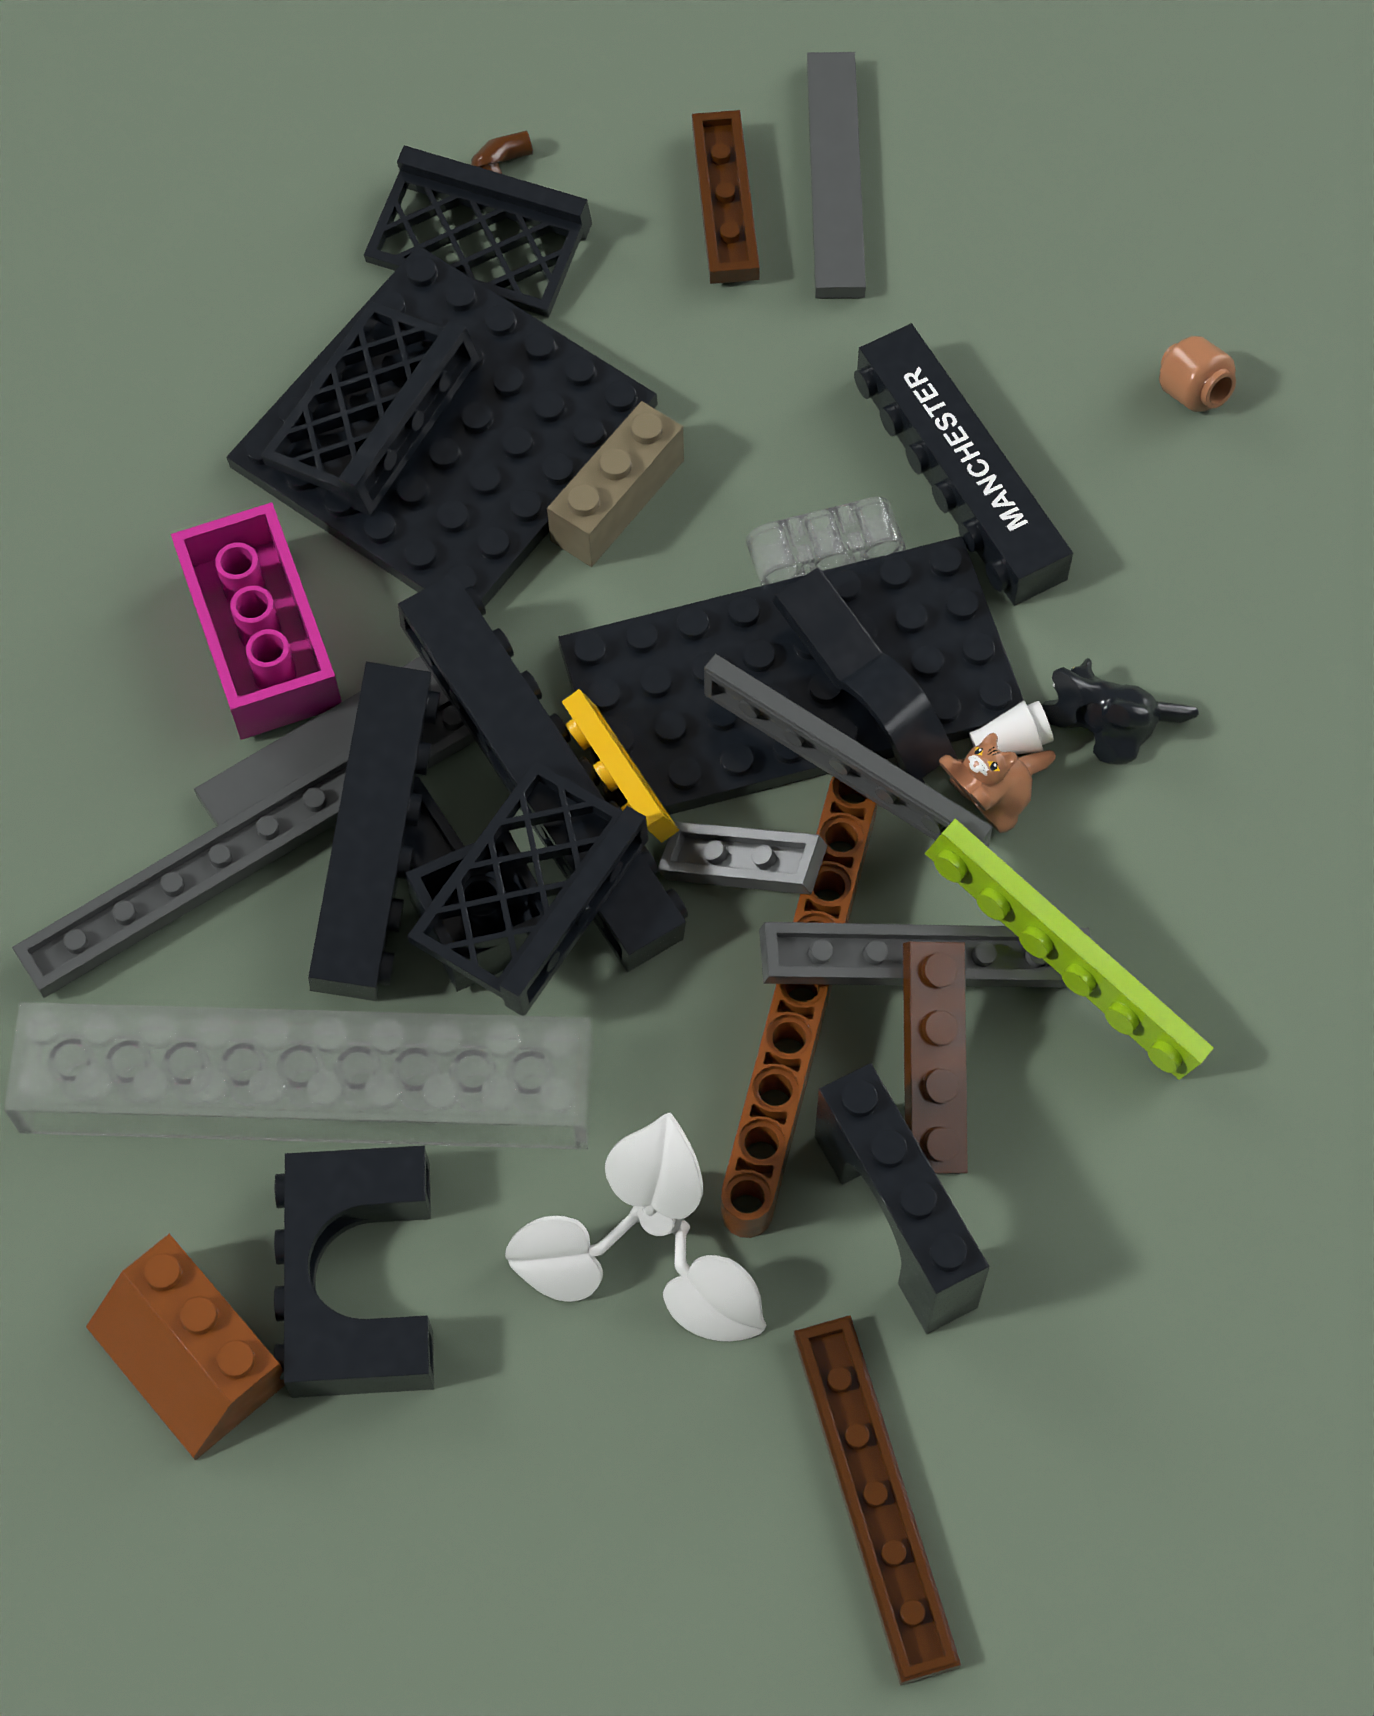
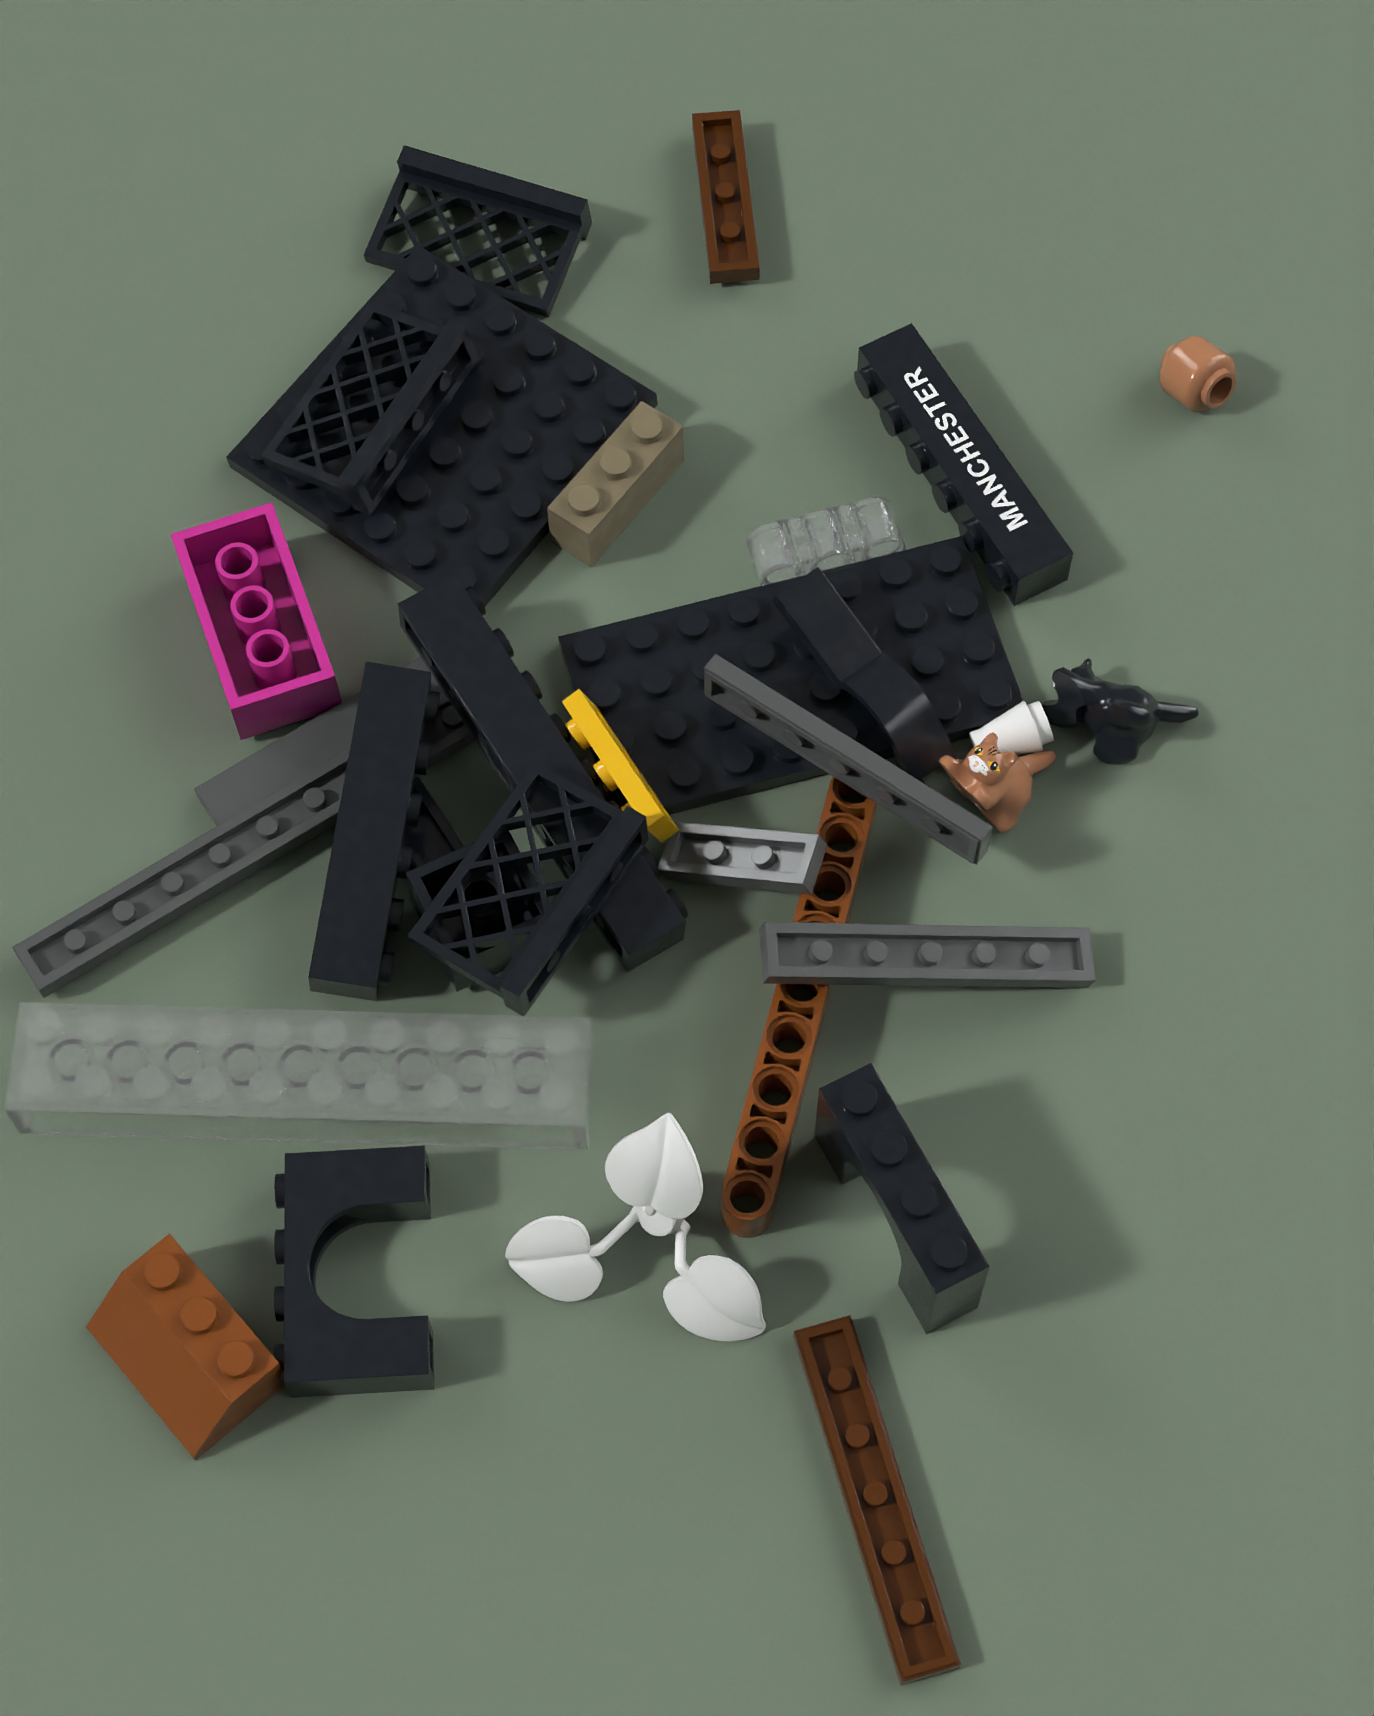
(502, 150): reddish brown arm -> none
(835, 175): dark grey tile -> none
(936, 1051): reddish brown plate -> none
(1067, 949): lime plate -> none

